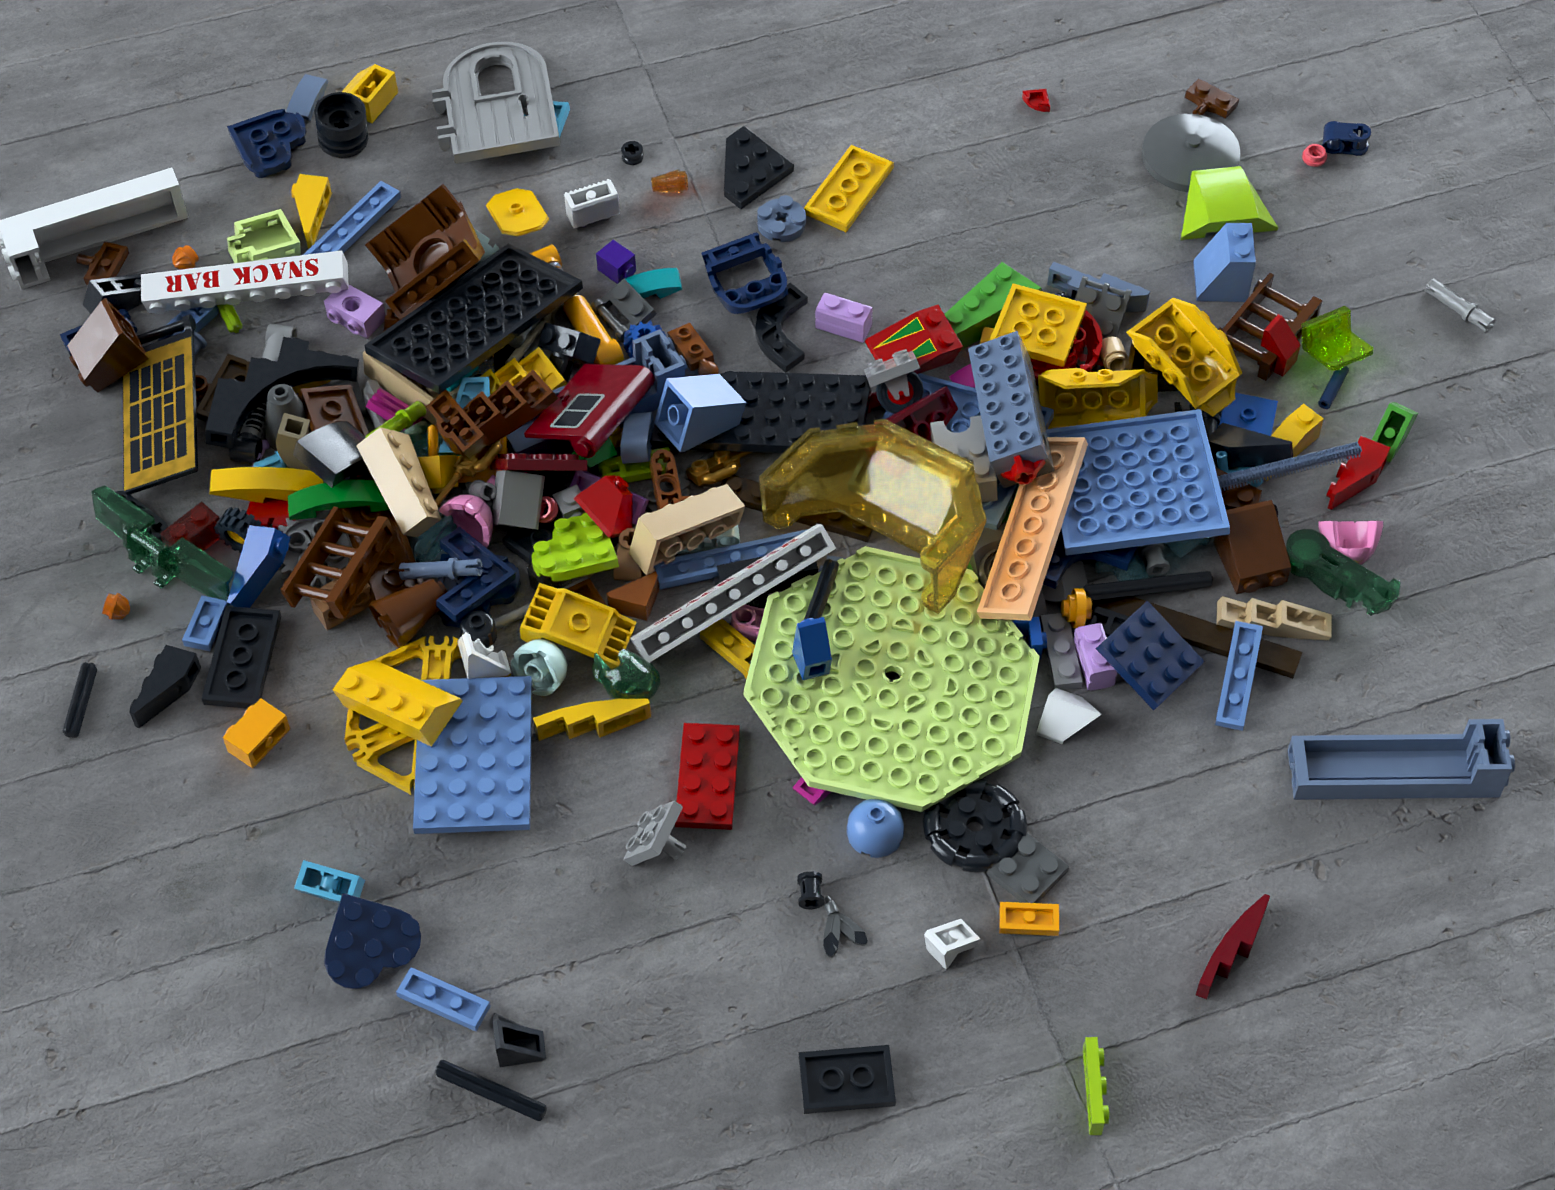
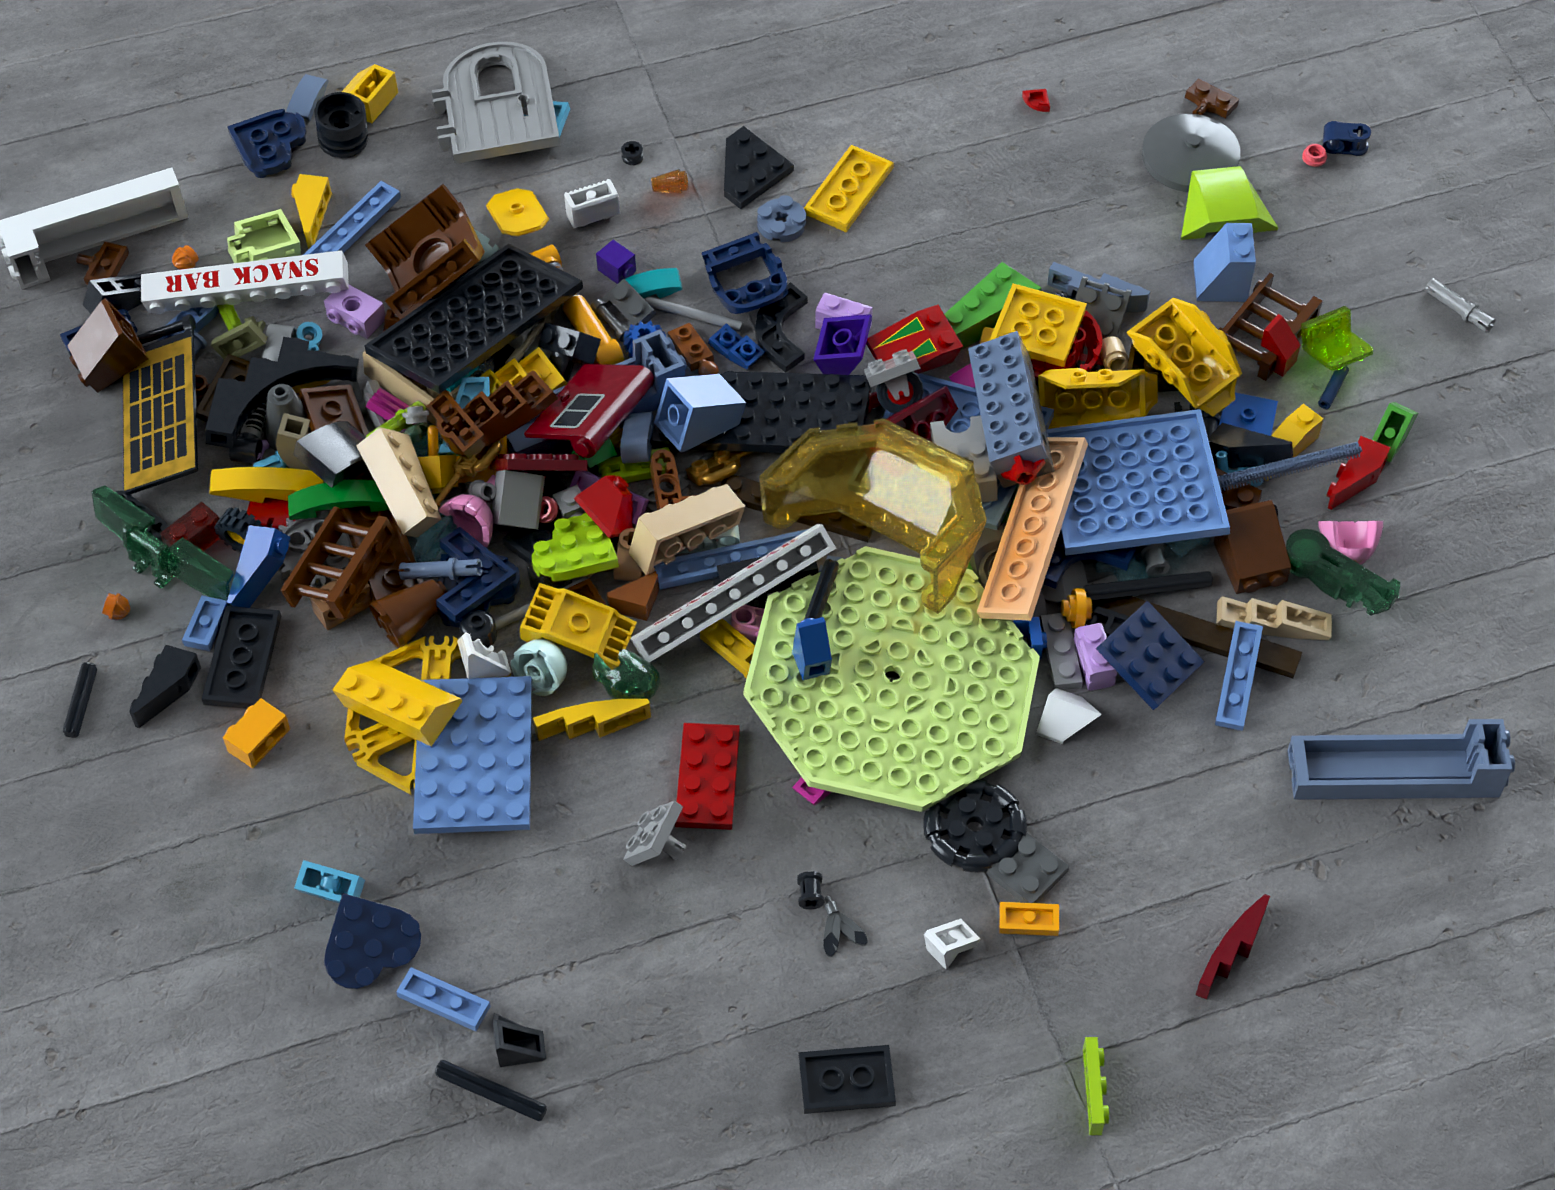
(241, 339): none -> olive piece
(312, 329): none -> medium azure plate
(415, 414): none -> light grey plate
(694, 313): none -> light grey bar
(735, 348): none -> blue slope
(842, 343): none -> dark purple slope
(875, 828): medium blue cylinder -> none

